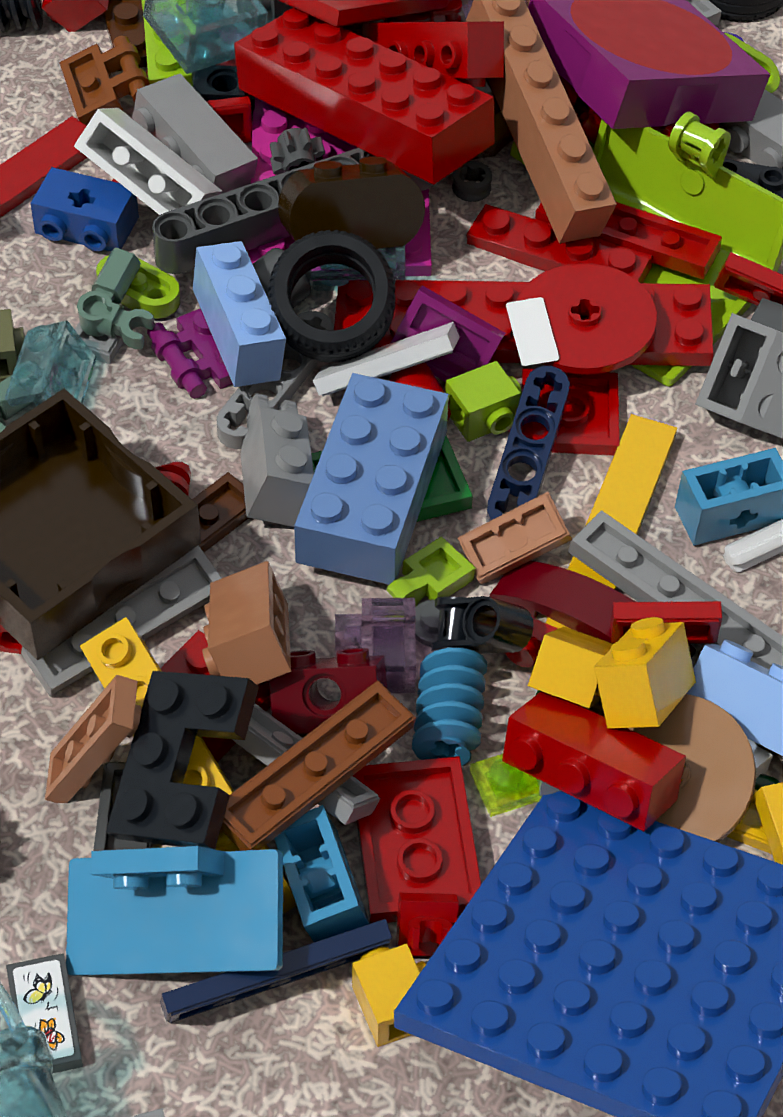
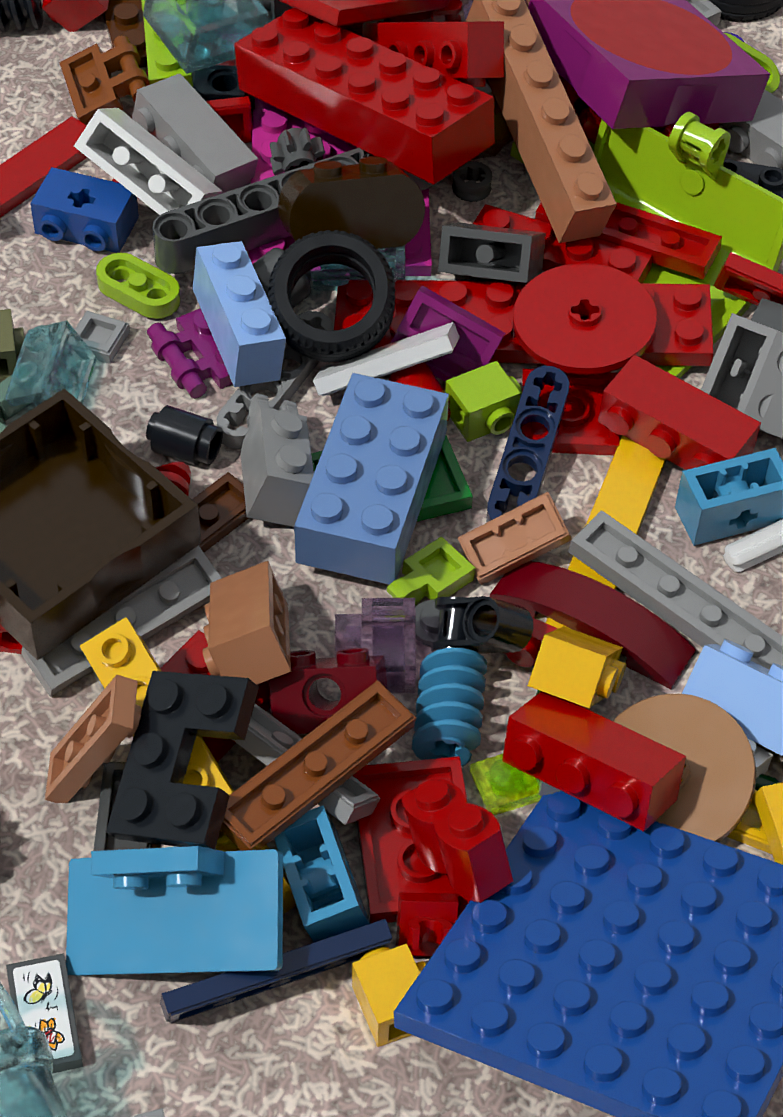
(101, 308): sand green bar -> none
(184, 436): none -> black brick
(457, 839): none -> red brick
(491, 252): none -> dark grey brick
(532, 331): white sticker -> none
(645, 674): yellow brick -> none
(674, 417): none -> red brick
(700, 618): red tile -> none

